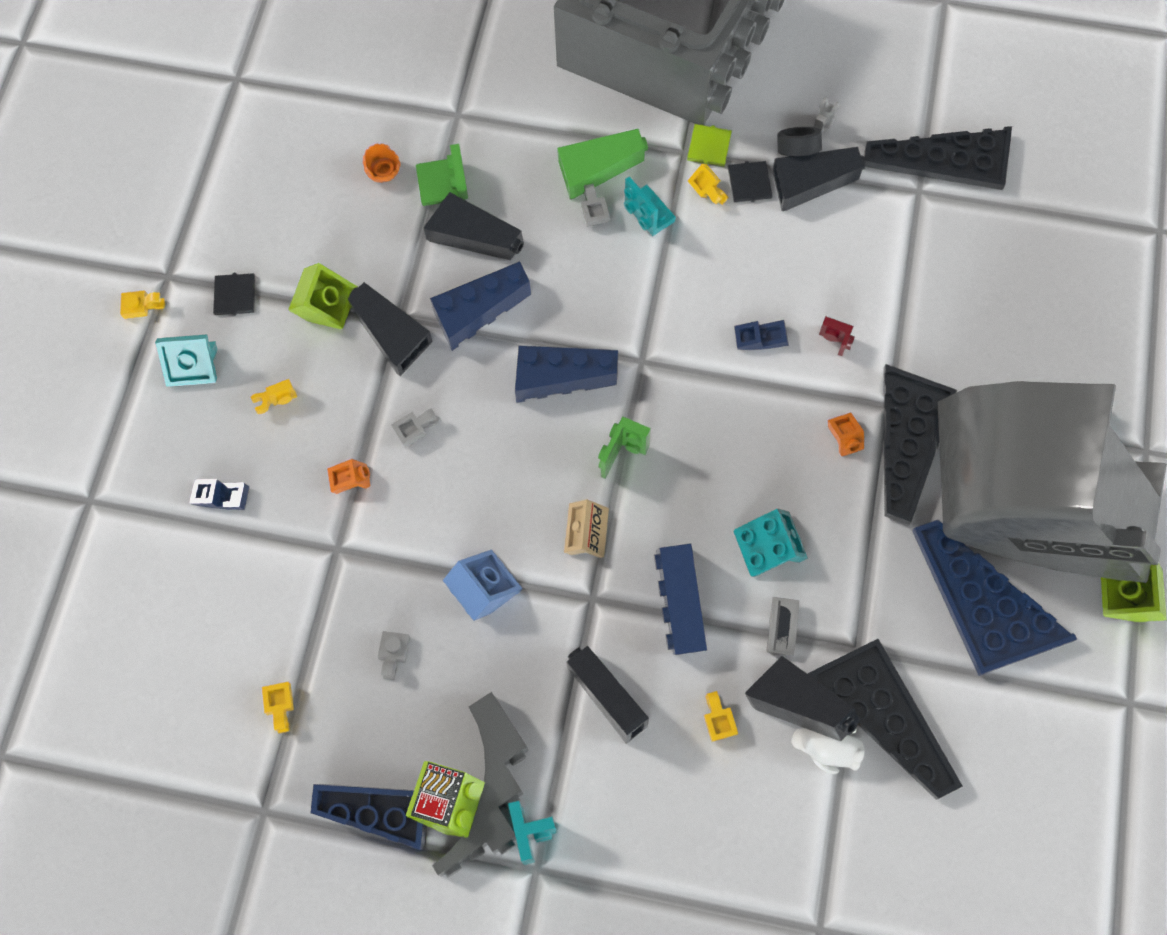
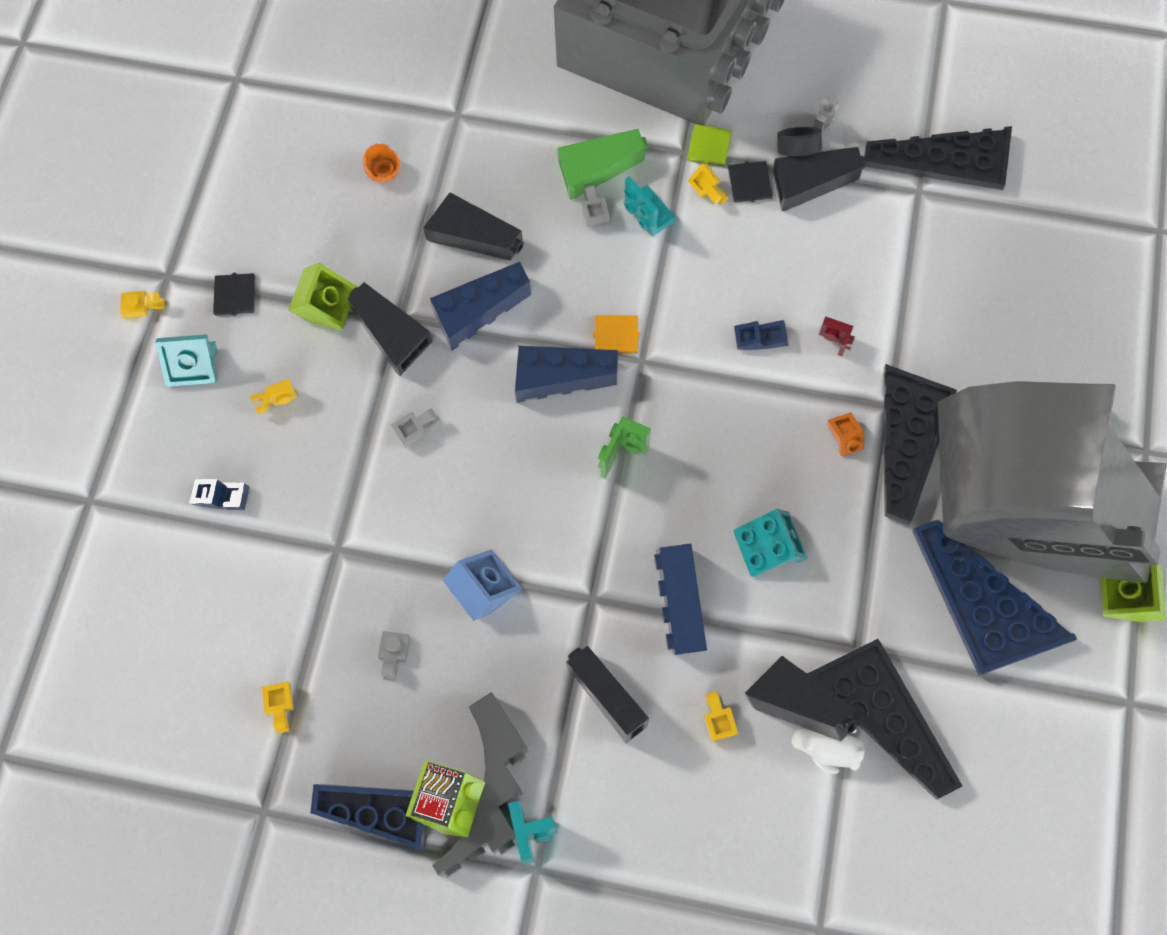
(348, 475): orange bracket -> none
(441, 177): bright green bracket -> none
(586, 528): tan panel -> none
(617, 333): none -> light orange piece
(783, 626): light grey slope -> none

